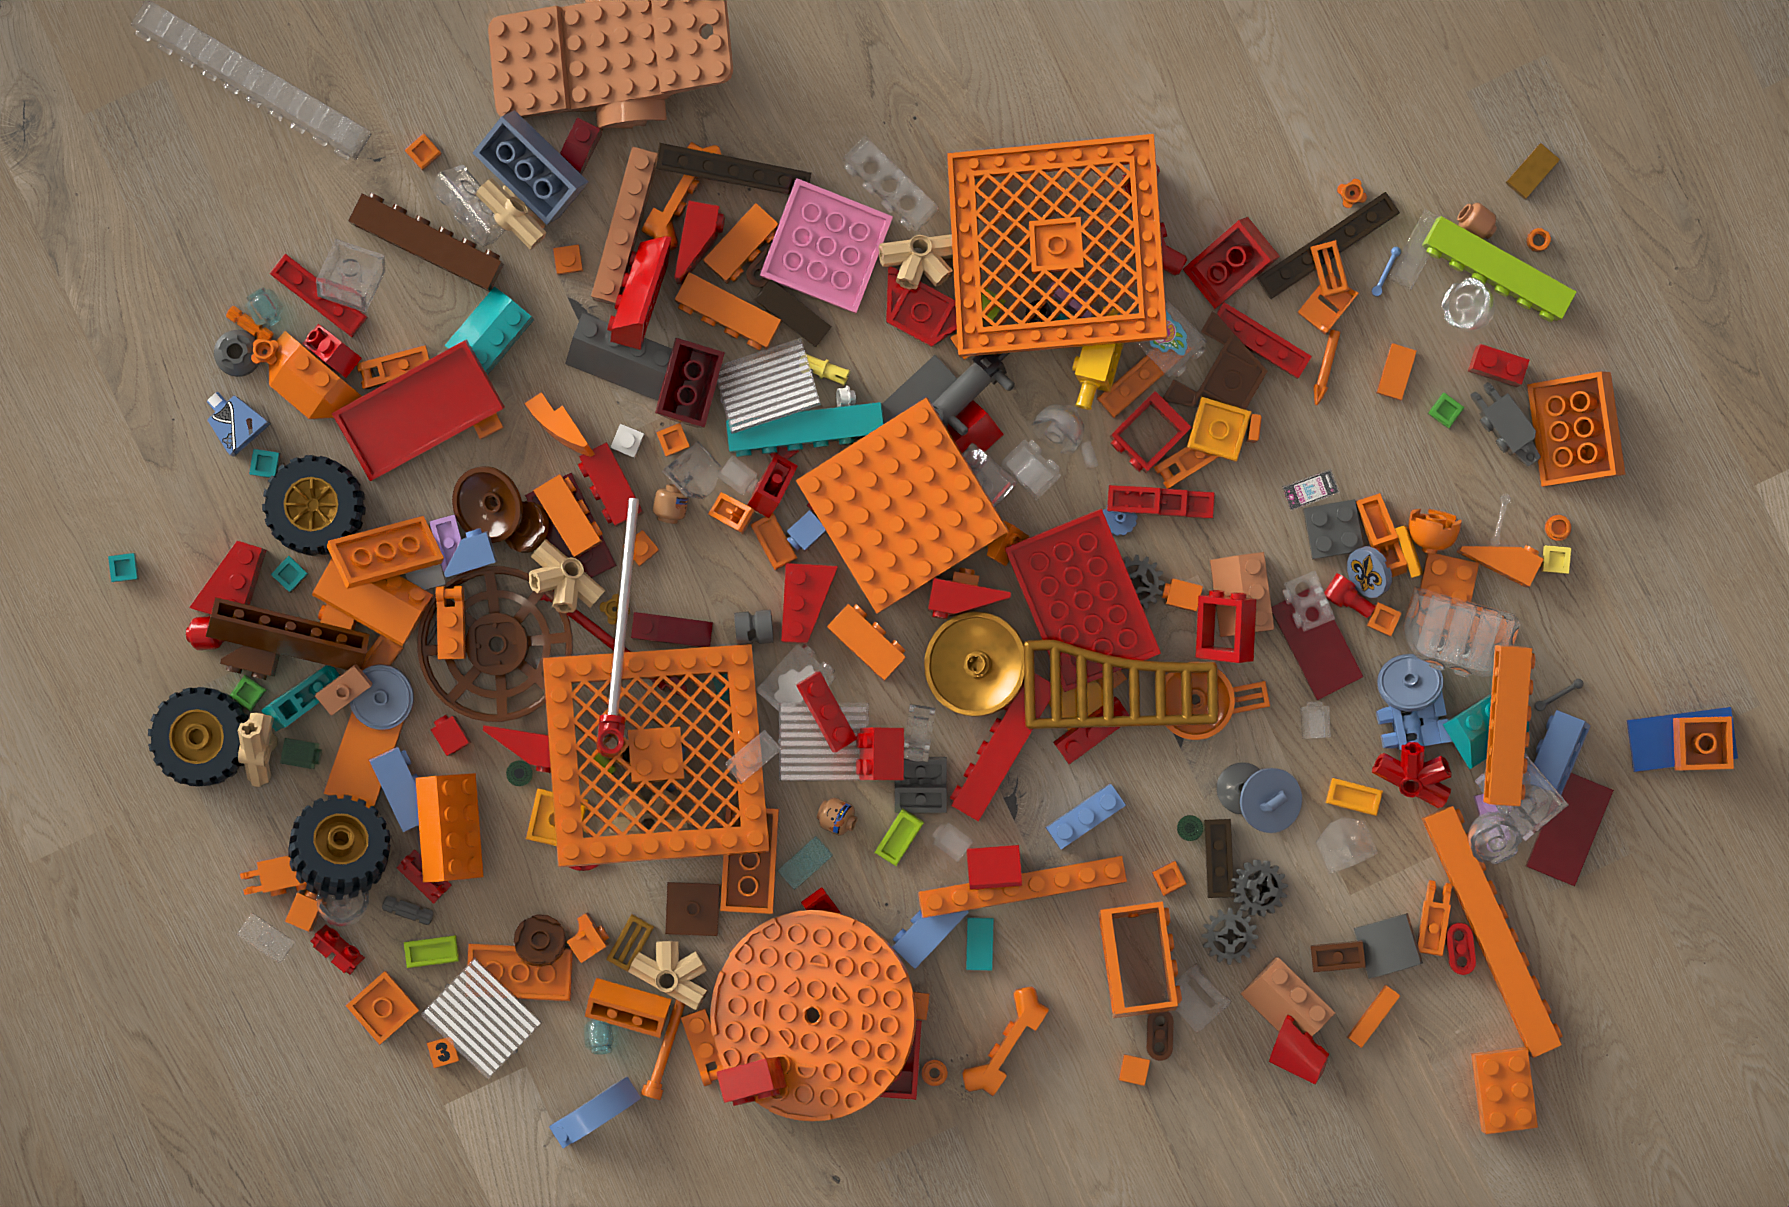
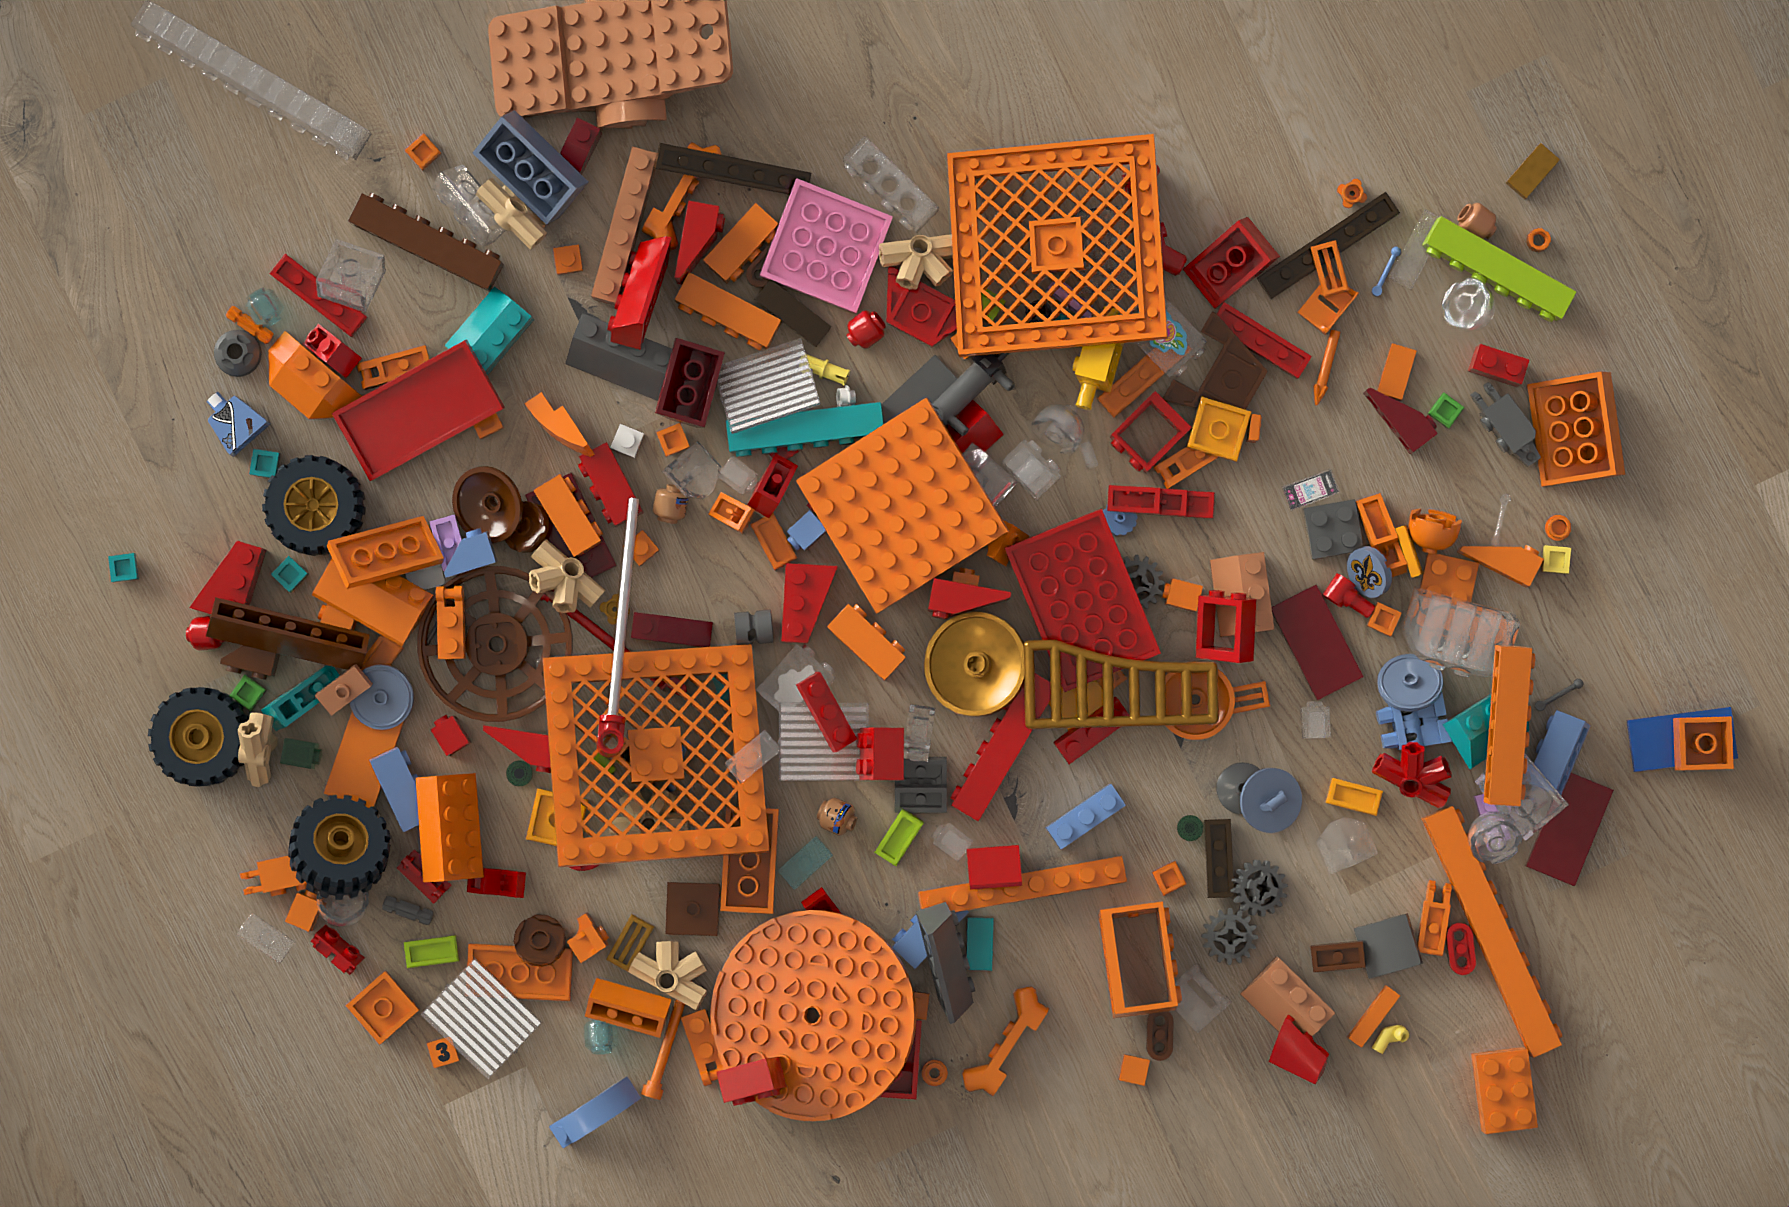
(263, 344): orange plate -> none
(498, 882): none -> red slope
(865, 329): none -> red head
(946, 960): none -> dark grey slope
(1315, 598): clear brick -> none
(1390, 1034): none -> light yellow arm
(1405, 422): none -> dark red slope

